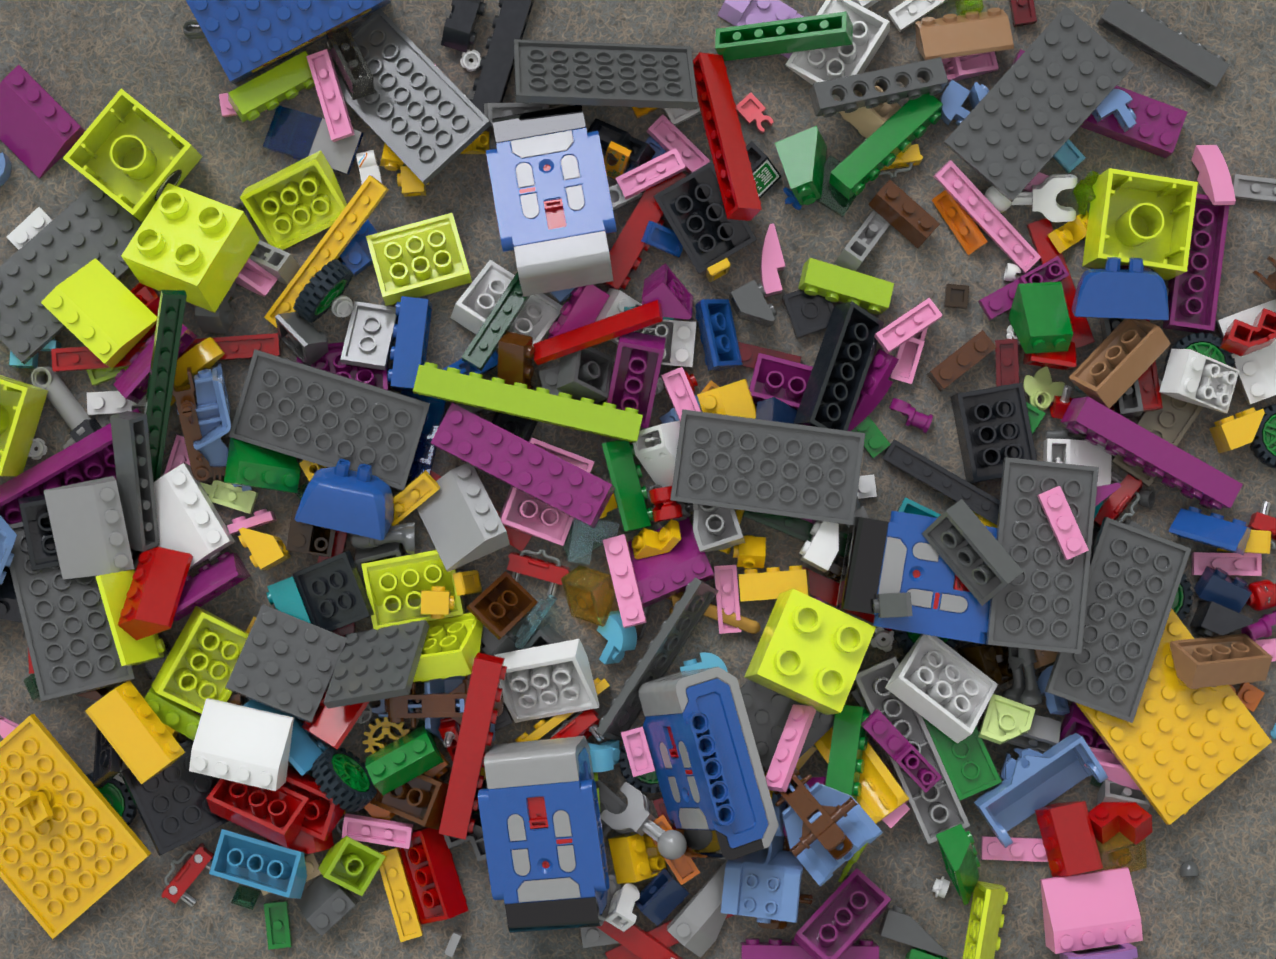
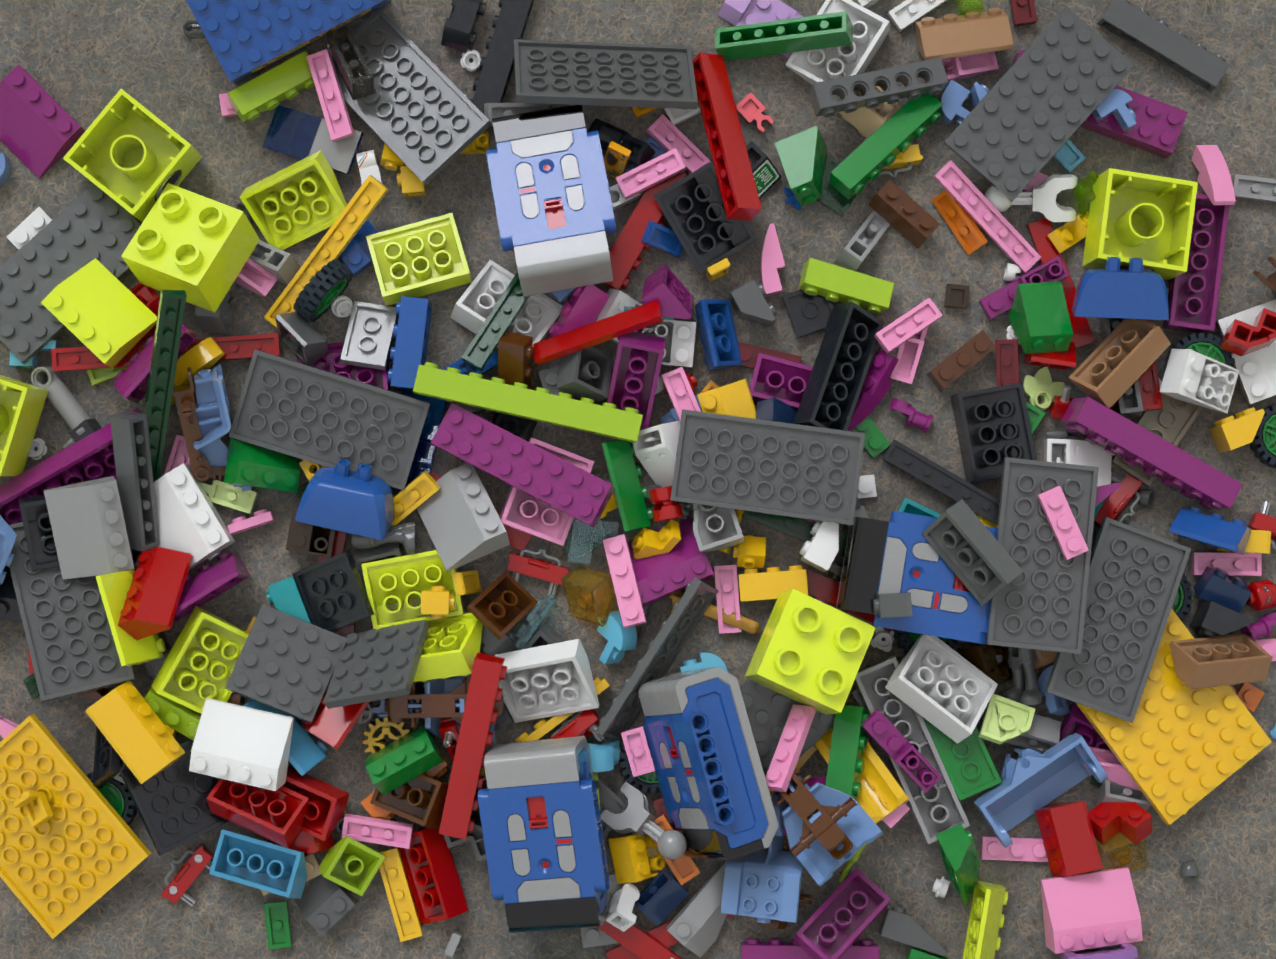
(109, 403): white plate -> none
(245, 897): clear green slope -> none
(265, 548): yellow slope -> none
(343, 779): black wheel -> none

